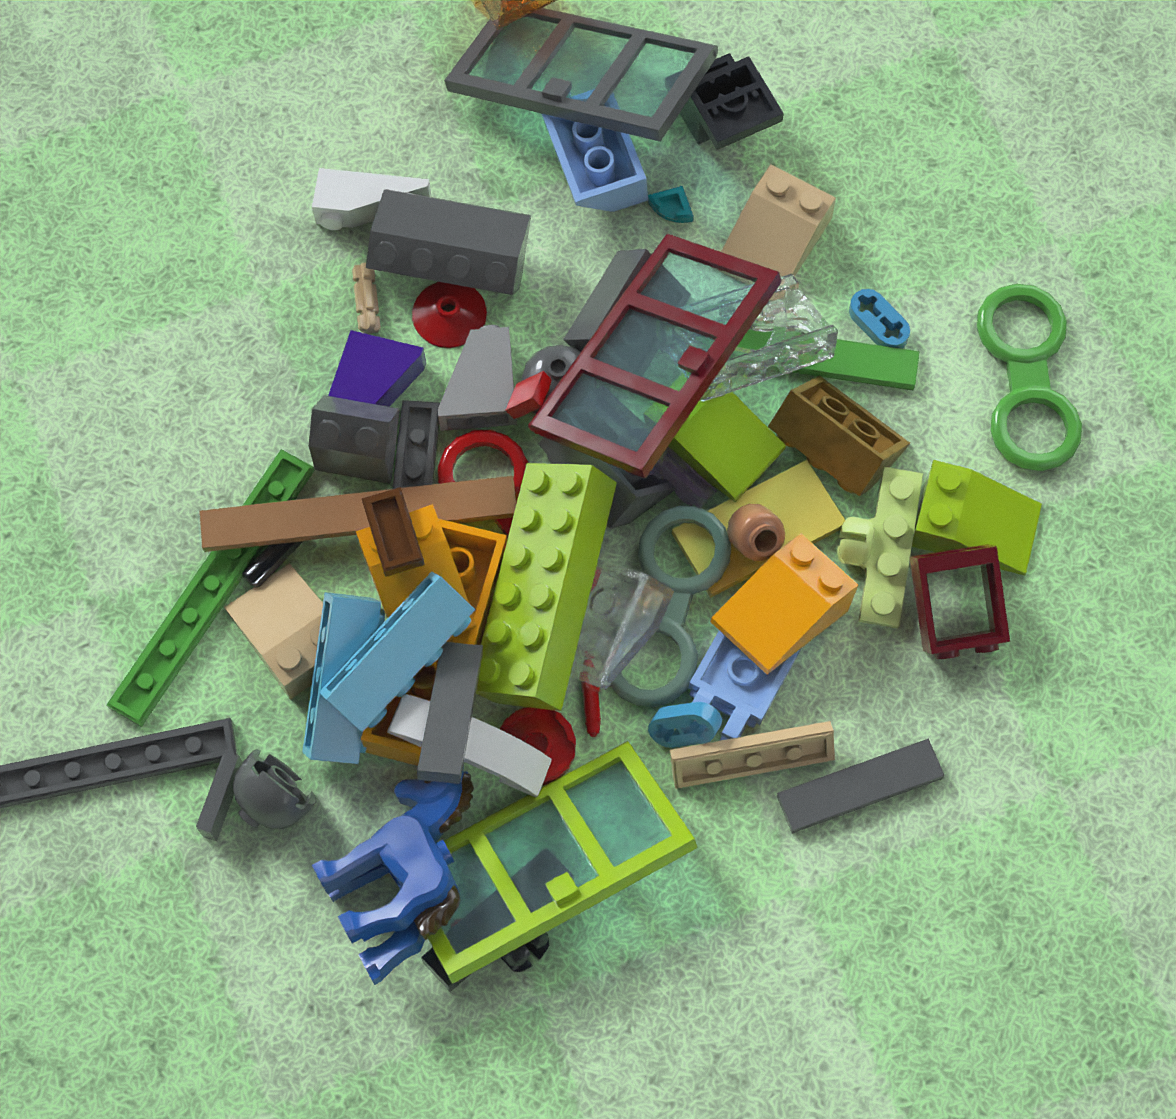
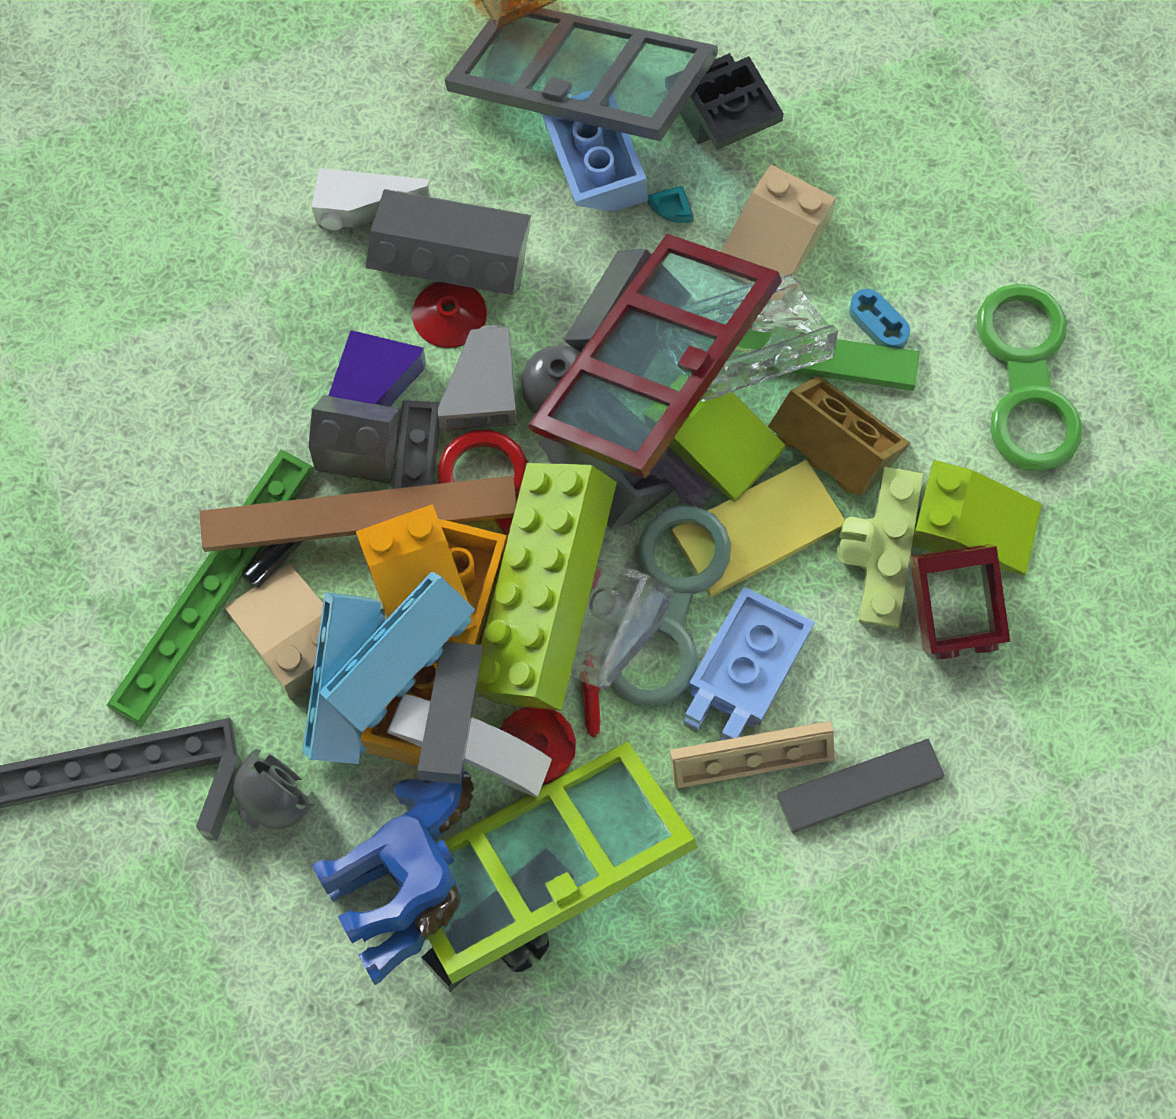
(366, 299): tan axle -> none
(393, 531): reddish brown tile -> none
(528, 395): red tile -> none
(682, 718): dark azure beam -> none
(756, 532): nougat head -> none
(785, 604): light orange slope -> none

